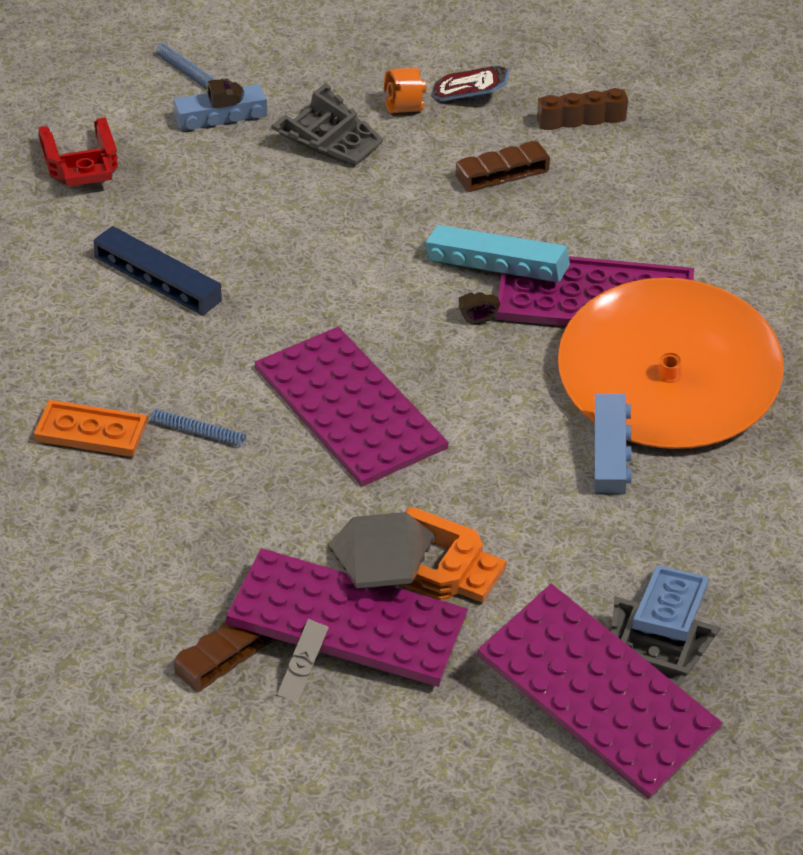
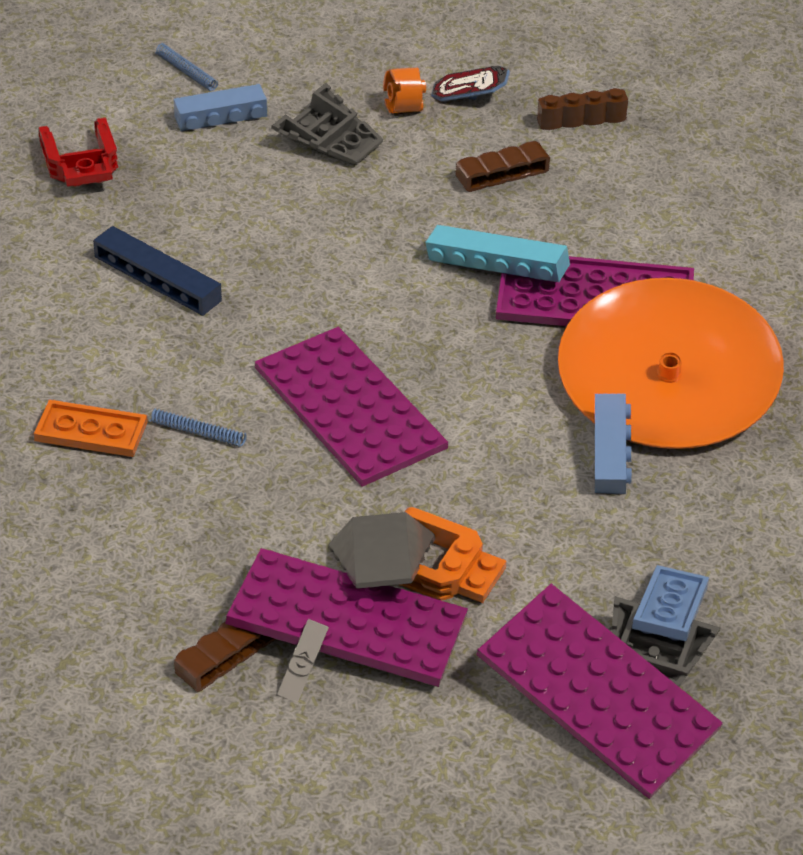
(224, 93): dark brown rock -> none
(478, 307): dark brown rock -> none

